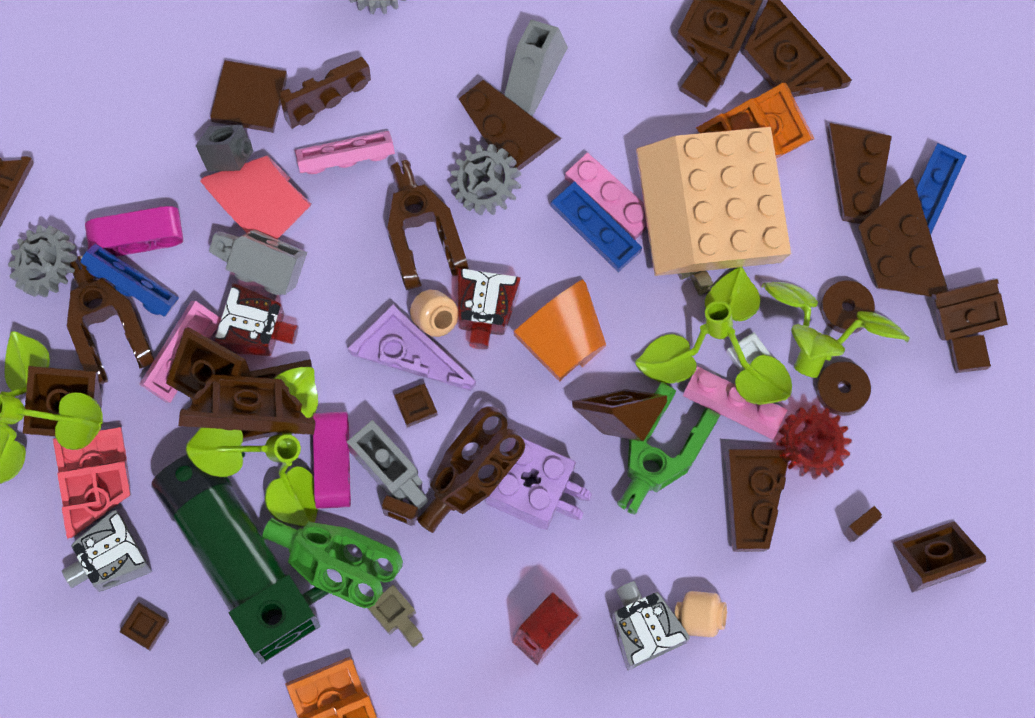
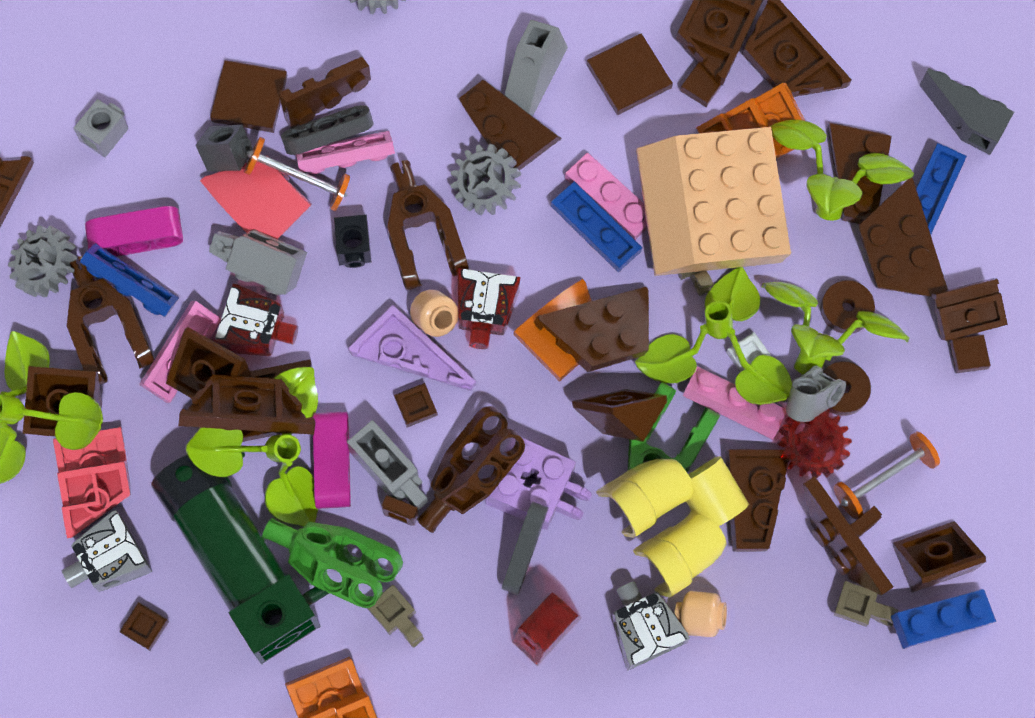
(101, 140): none -> light grey brick
(327, 130): none -> dark grey beam
(339, 191): none -> axle
(352, 228): none -> black brick
(525, 547): none -> dark grey beam
(603, 329): none -> reddish brown wing
(629, 74): none -> reddish brown tile
(694, 542): none -> light yellow piece
(813, 394): none -> light grey piece
(830, 192): none -> lime plant
(838, 536): none -> reddish brown wing
(860, 604): none -> dark tan plate
(923, 450): none -> orange axle
(943, 618): none -> blue plate
(970, 114): none -> dark grey slope

